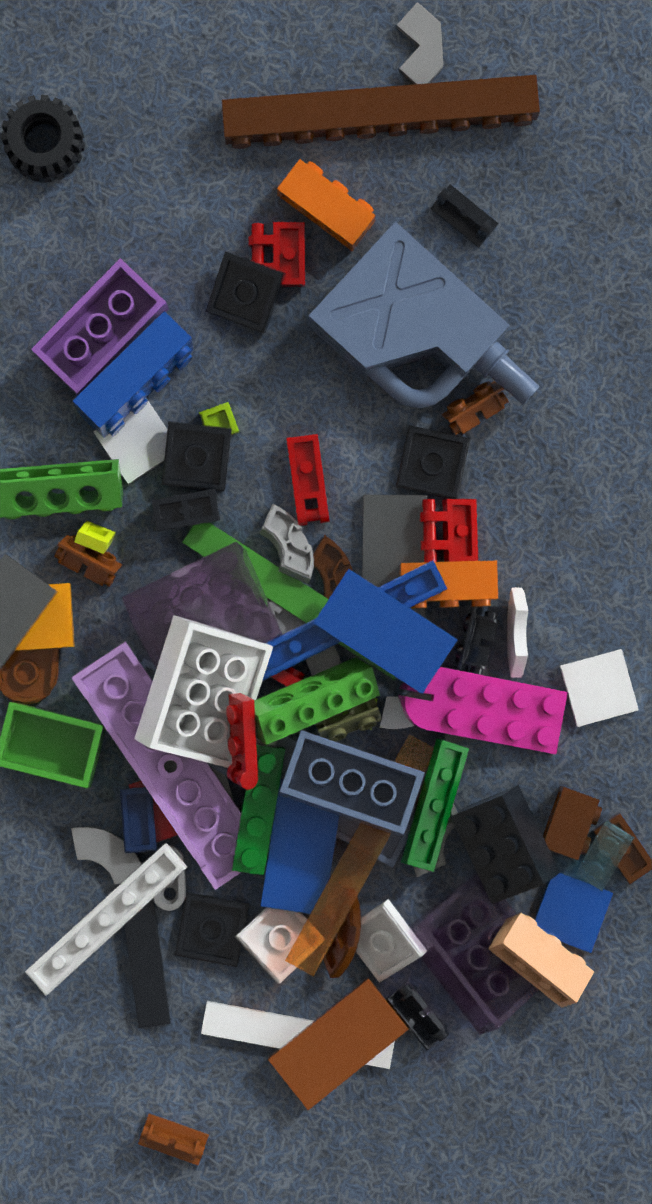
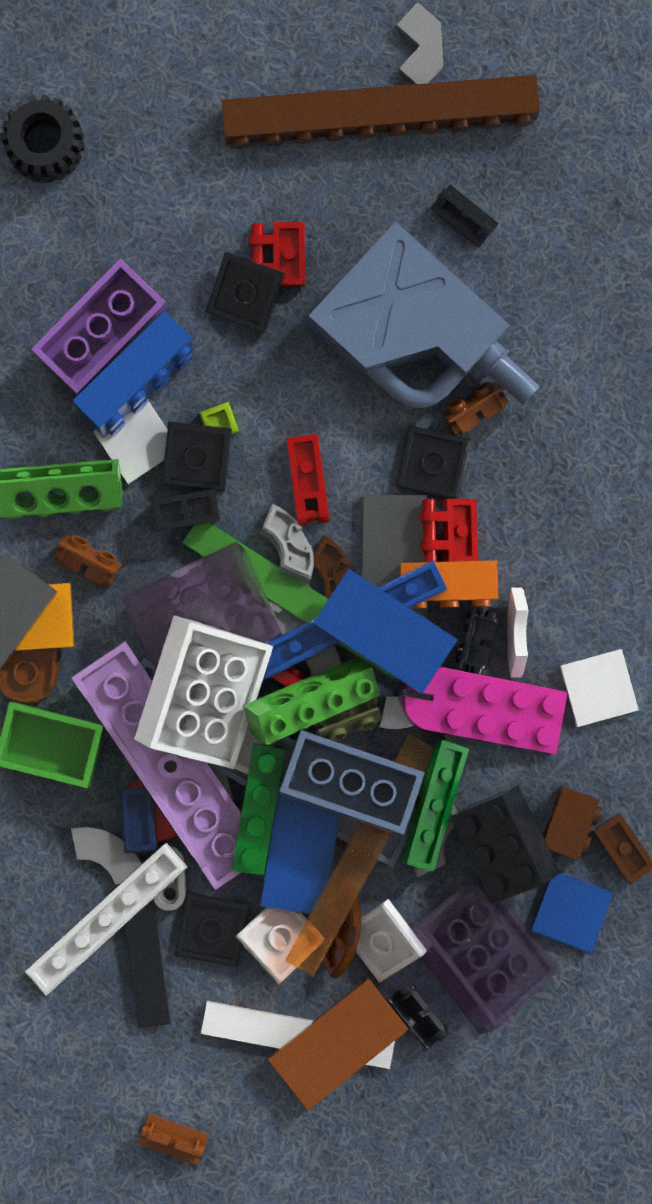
(94, 537): neon yellow tile -> none
(242, 742): red plate -> none
(326, 203): orange brick -> none
(541, 959): light nougat brick -> none
(604, 855): clear light blue plate -> none

